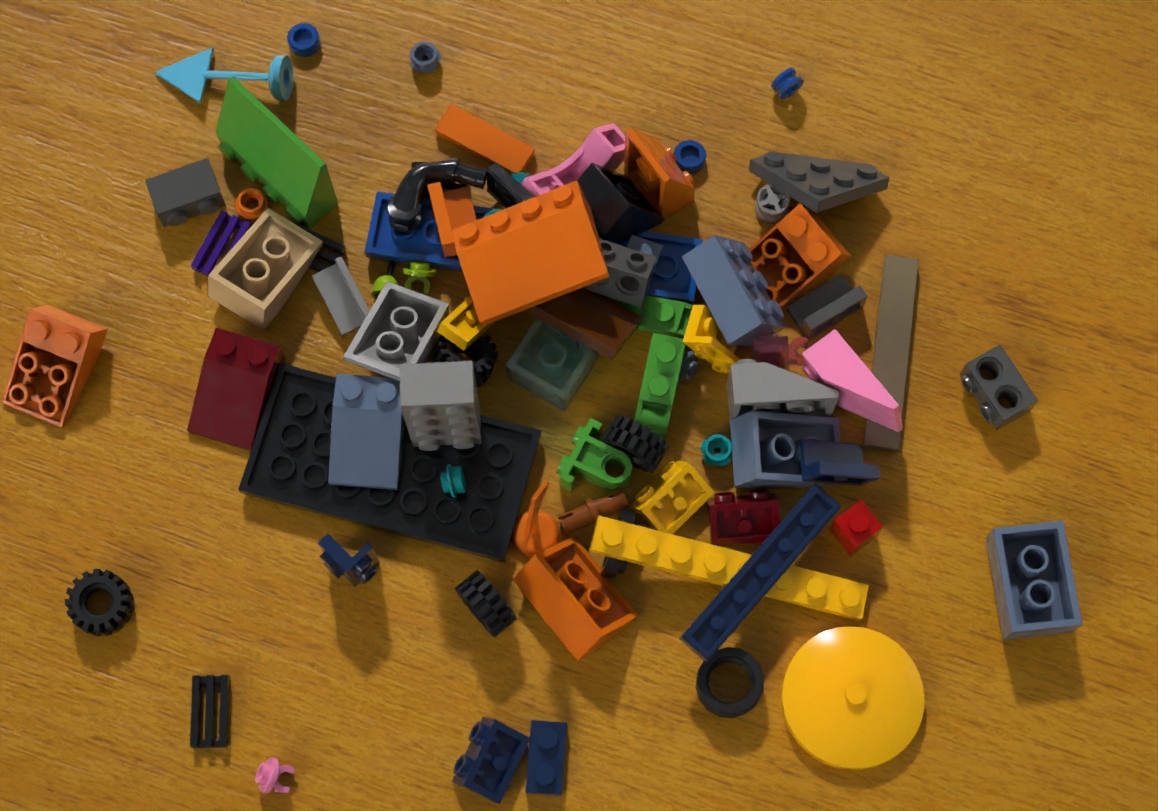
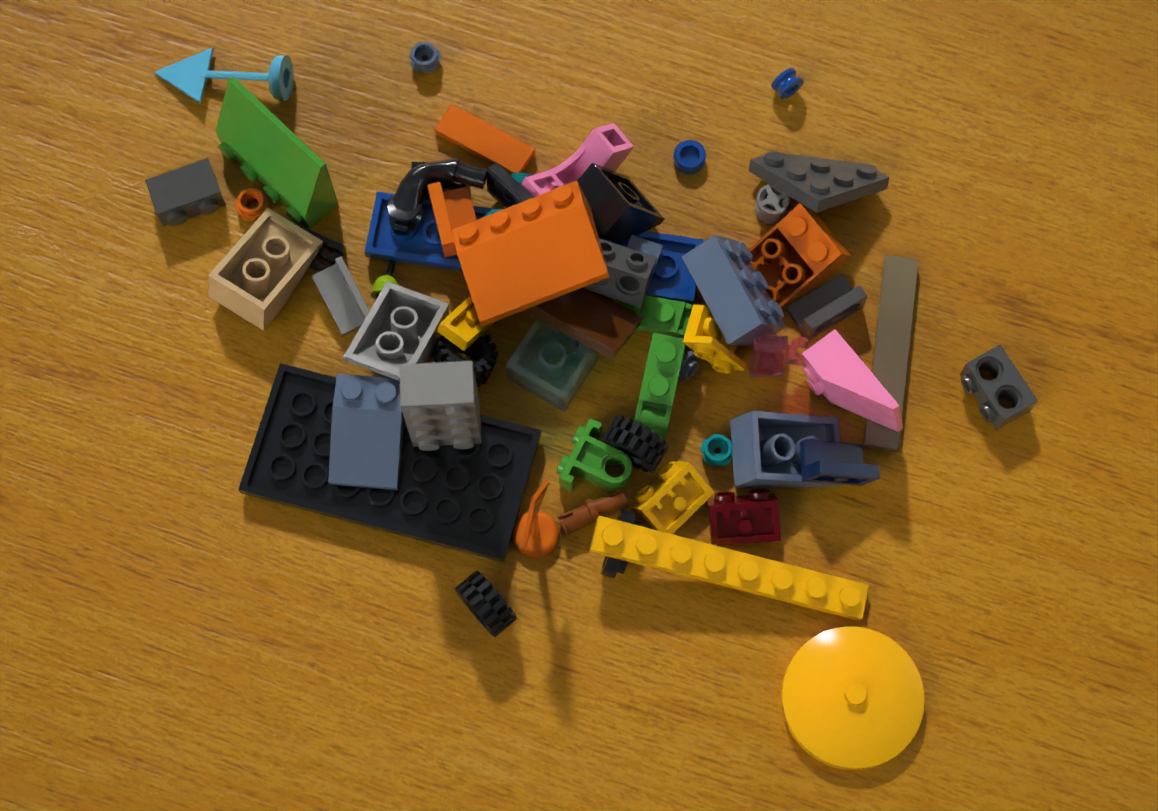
(53, 363): orange slope -> none
(82, 591): black tyre -> none
(209, 681): black tile -> none
(214, 233): dark purple tile -> none
(234, 388): dark red slope -> none
(268, 775): bright pink plate -> none
(303, 39): blue tile -> none
(355, 569): dark blue bracket -> none
(420, 272): lime plate -> none
(453, 480): teal plate -> none
(490, 759): dark blue bracket -> none
(546, 758): dark blue plate -> none
(575, 597): orange slope -> none
(656, 173): orange slope -> none
(755, 673): black tyre -> none
(760, 573): dark blue tile -> none
(773, 389): light grey slope -> none
(855, 527): red brick -> none
(1033, 580): sand blue brick -> none

